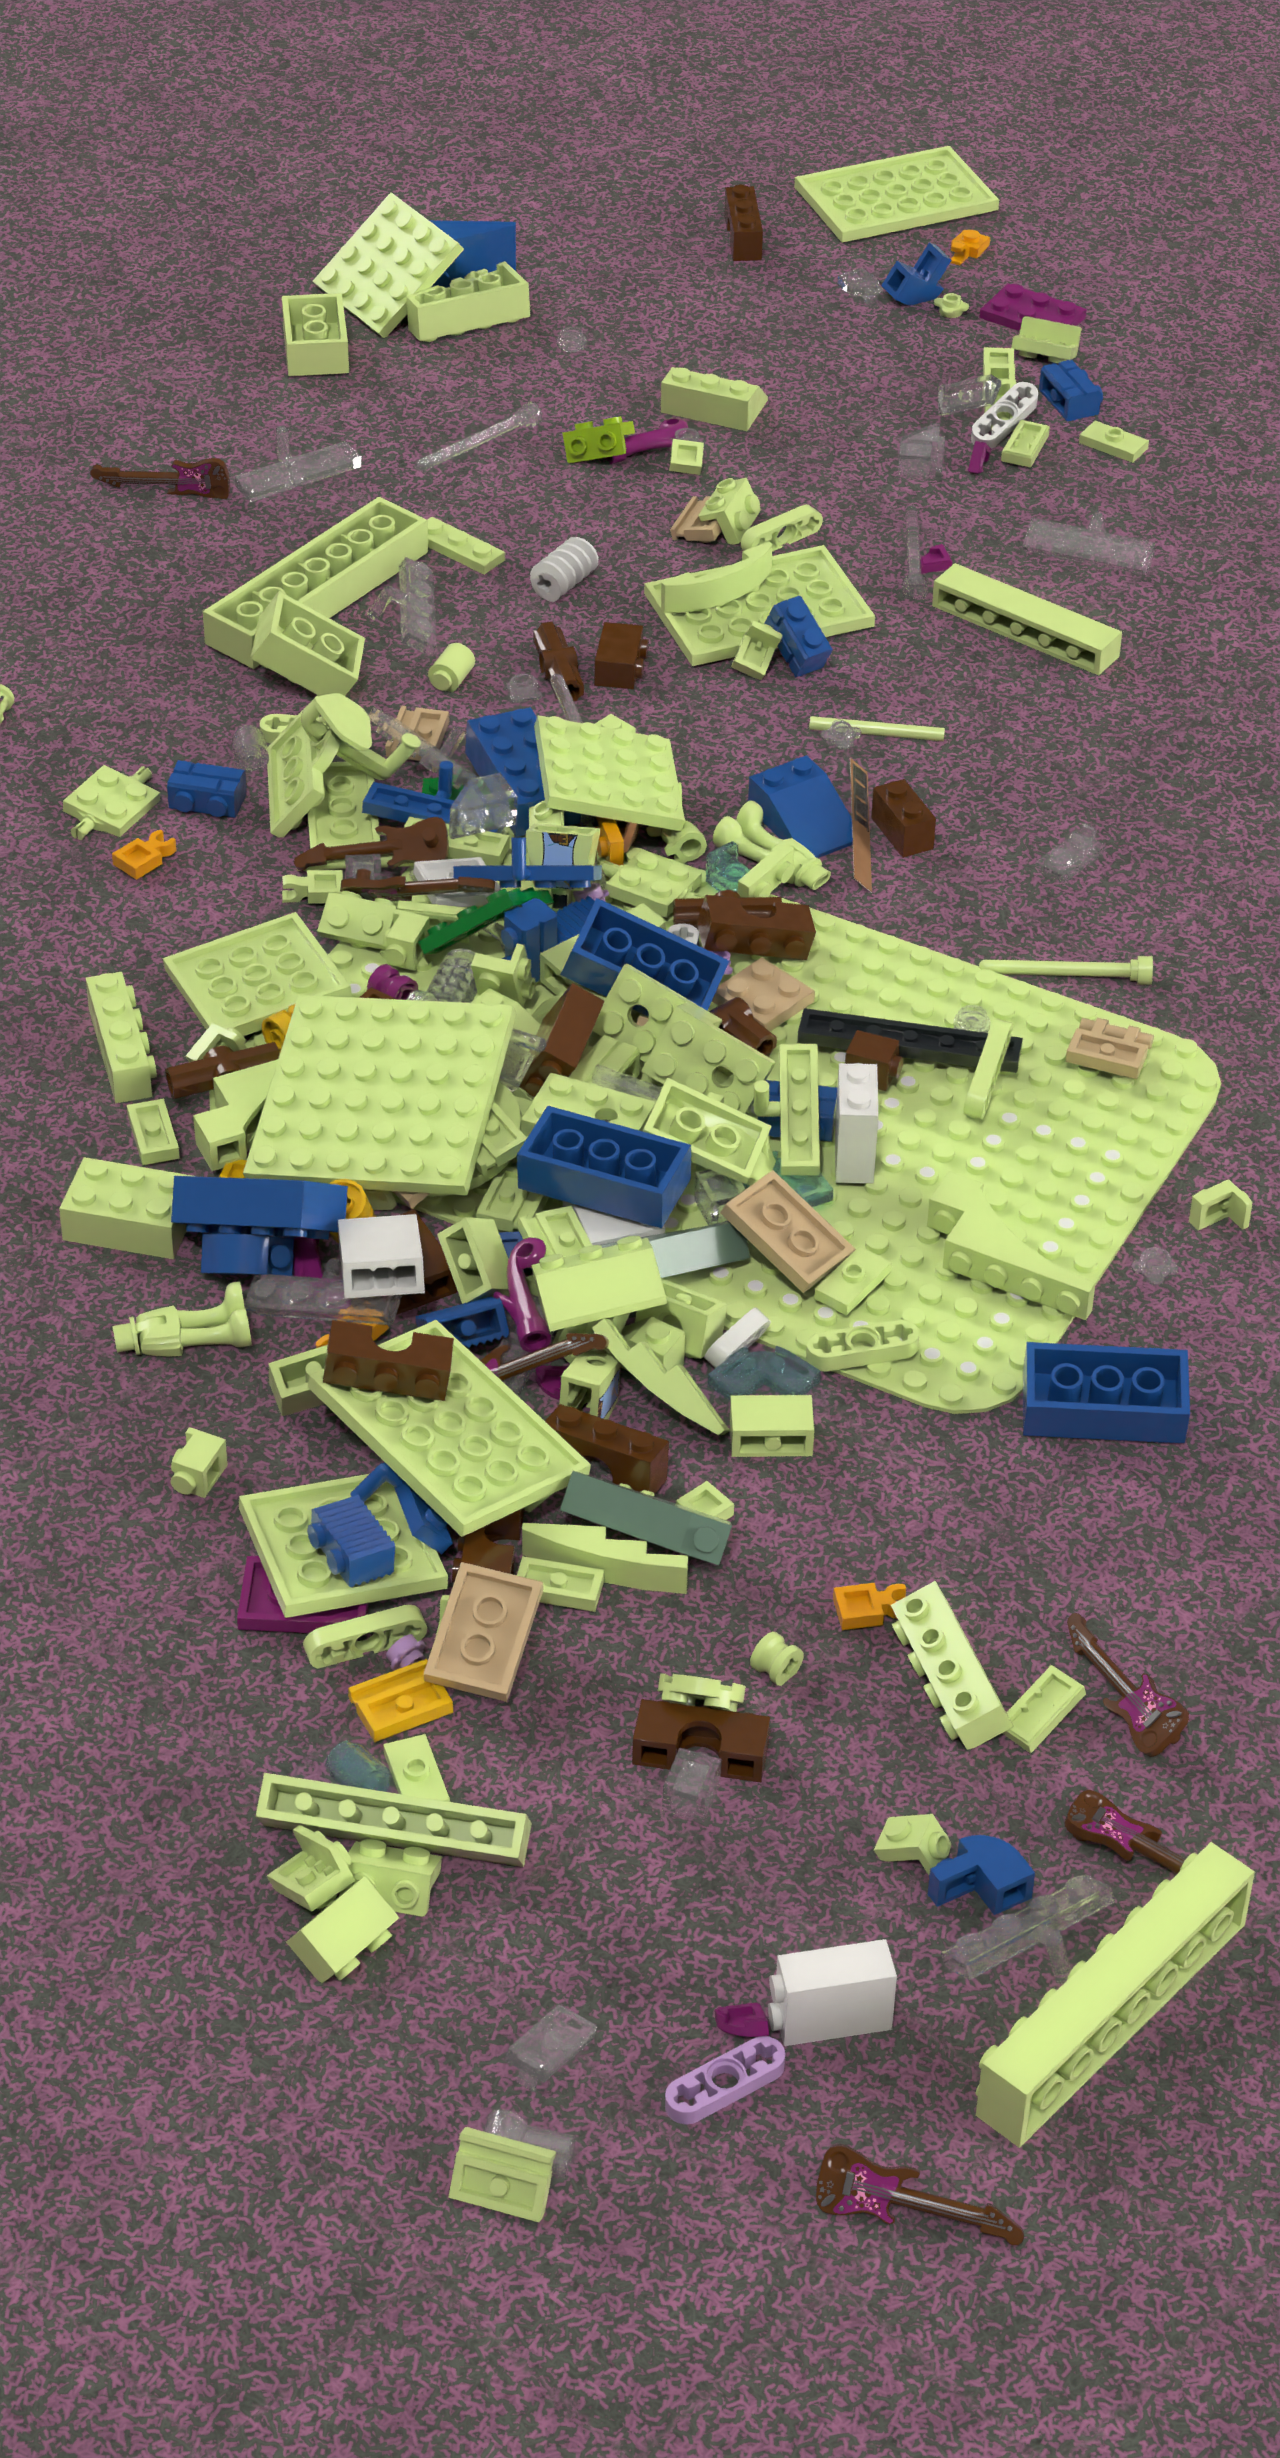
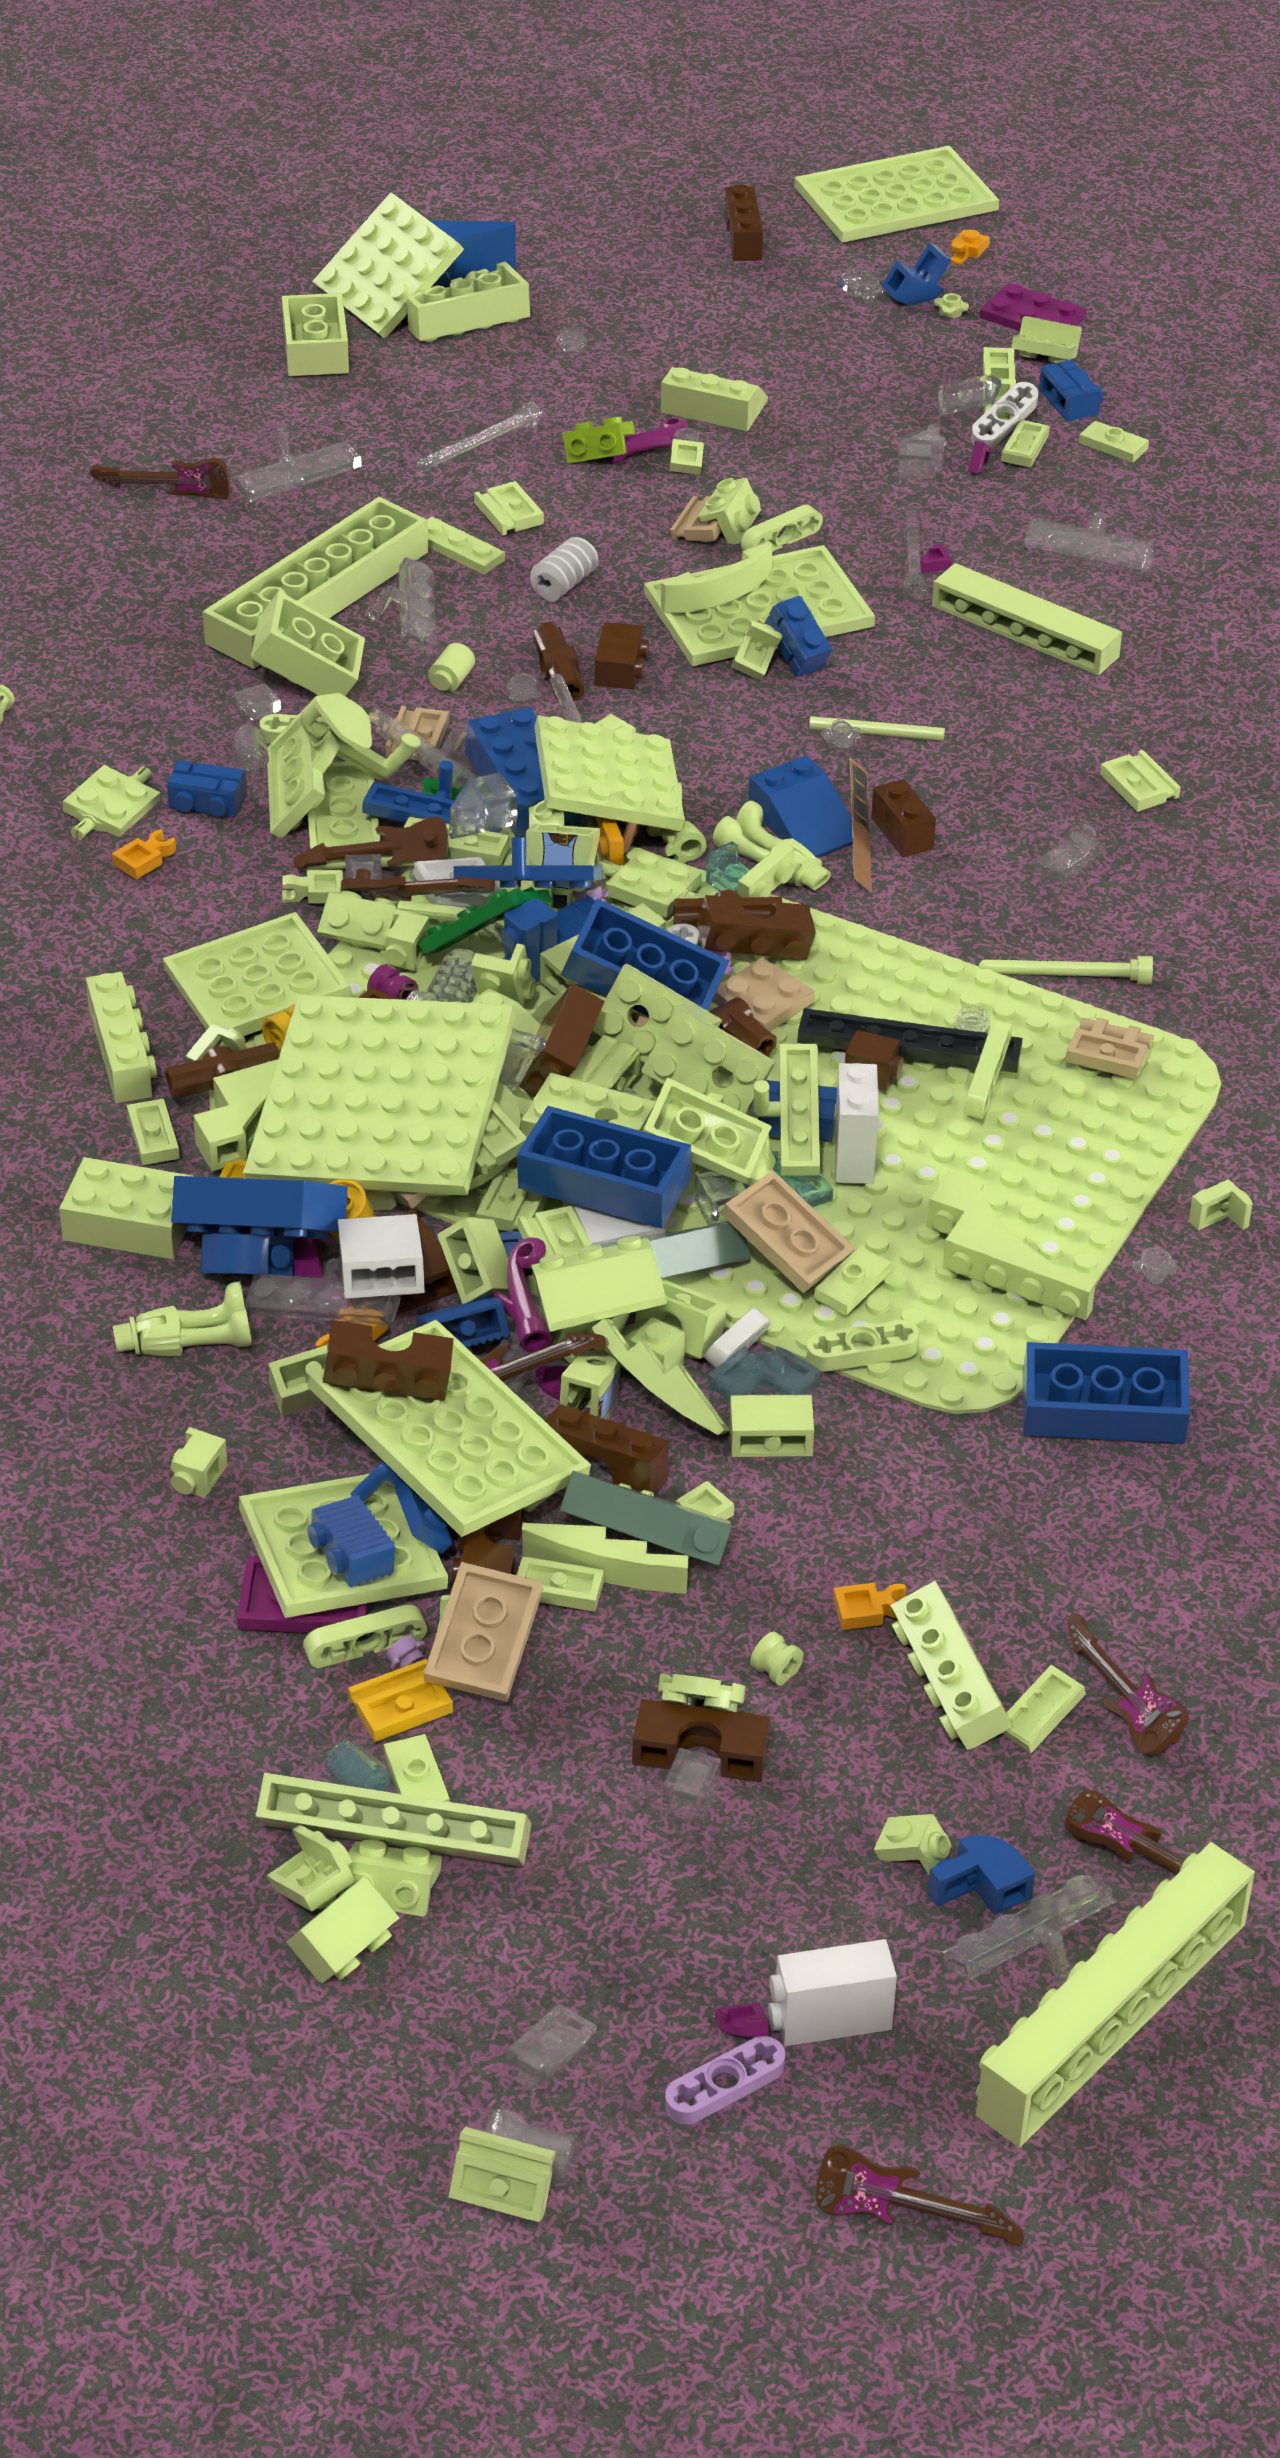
(257, 701): none -> clear plate
(509, 508): none -> yellowish green plate
(624, 1083): clear plate -> none
(1139, 780): none -> yellowish green plate

